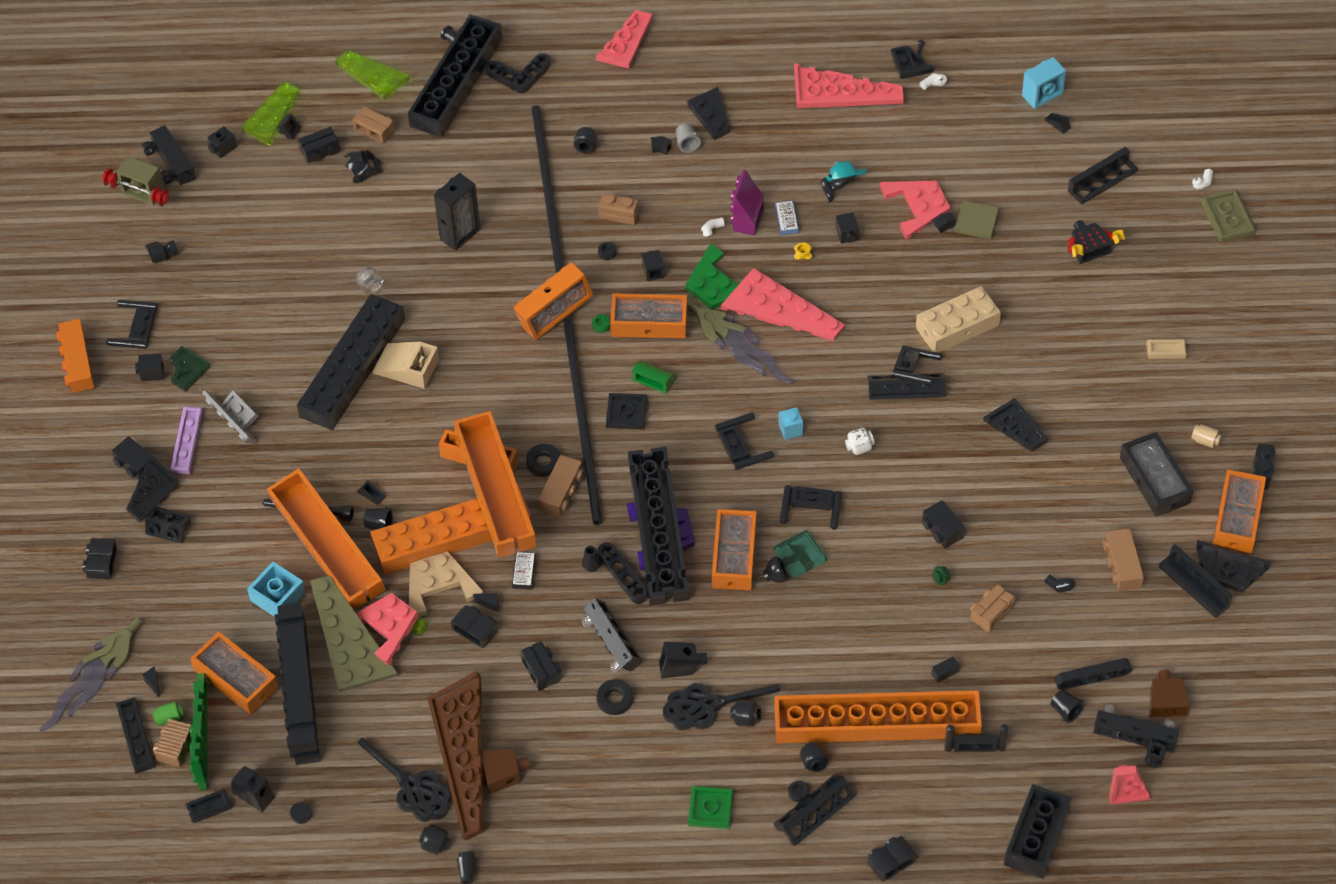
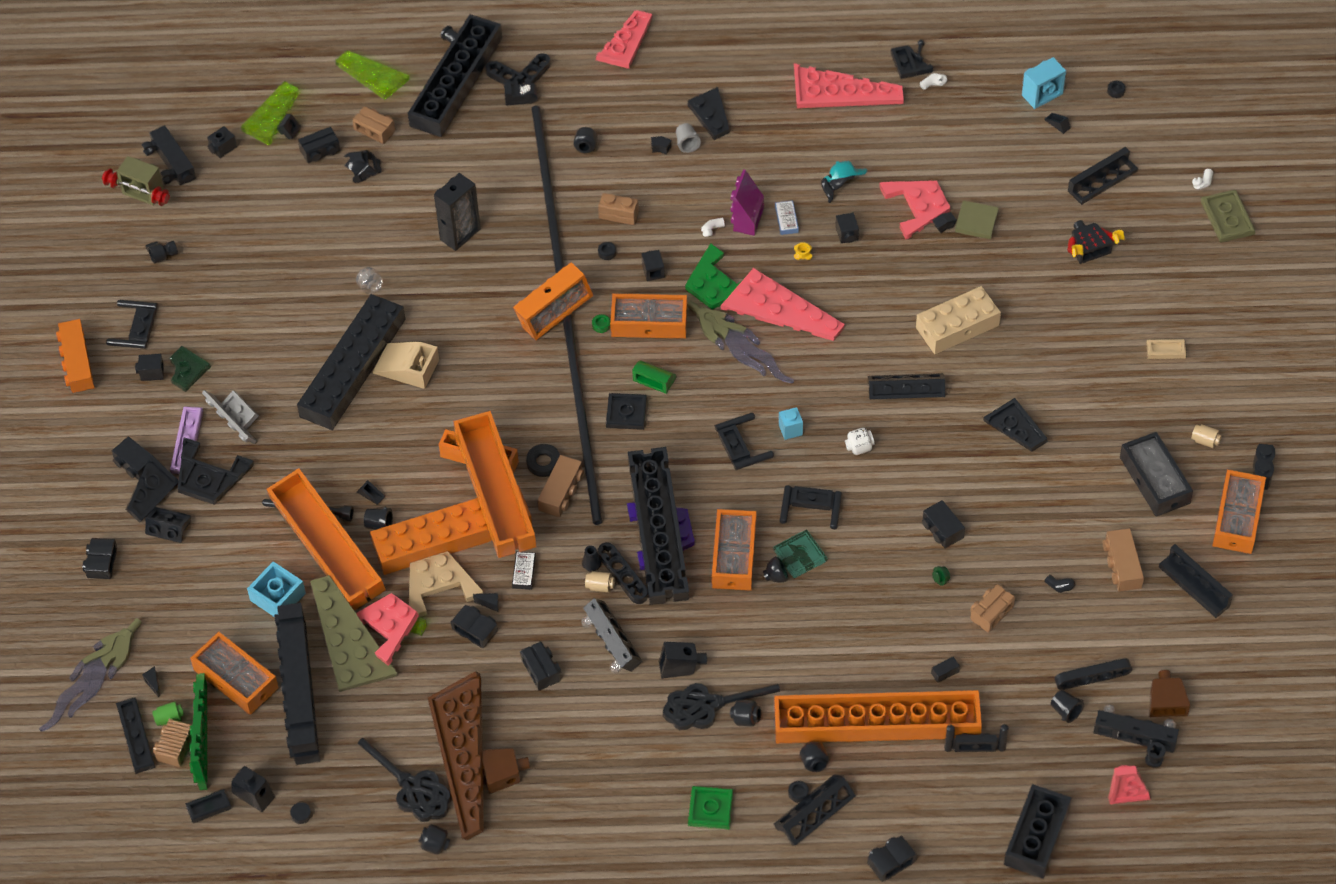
(205, 480): none -> black wing
(466, 864): black cone -> none
(520, 93): none -> black leg
(599, 581): none -> tan brick
(614, 708): black tyre -> none
(907, 363): black plate -> none
(1116, 89): none -> black tile
(1230, 567): black wing -> none

